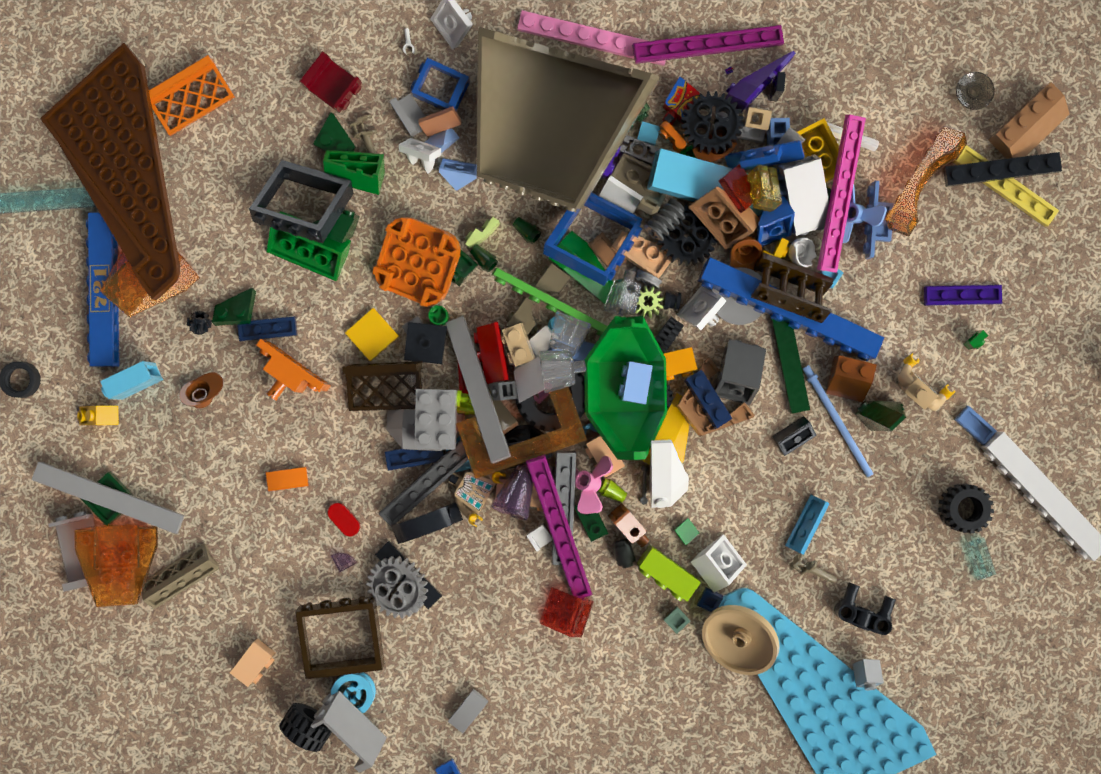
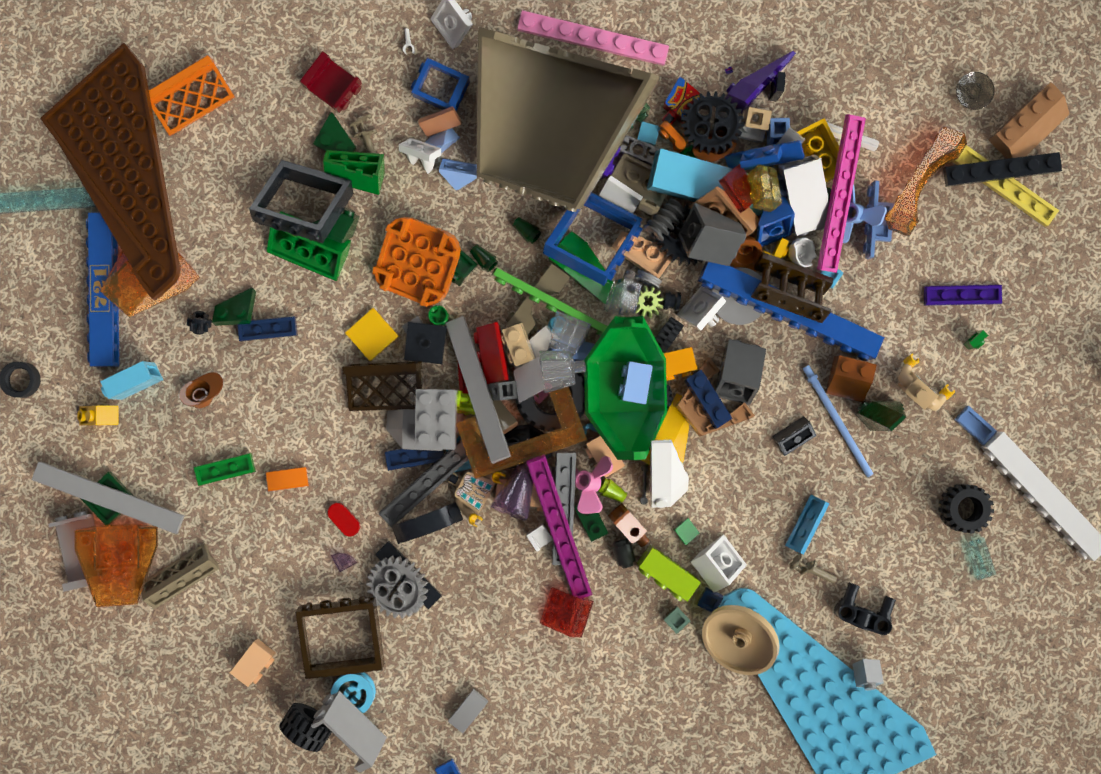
(224, 469): none -> green plate
(288, 372): orange brick -> none
(409, 113): light grey panel -> none
(478, 237): yellowish green slope -> none
(602, 248): medium nougat tile -> none
(707, 44): magenta tile -> none
(711, 236): none -> dark grey slope
(790, 367): dark green tile -> none

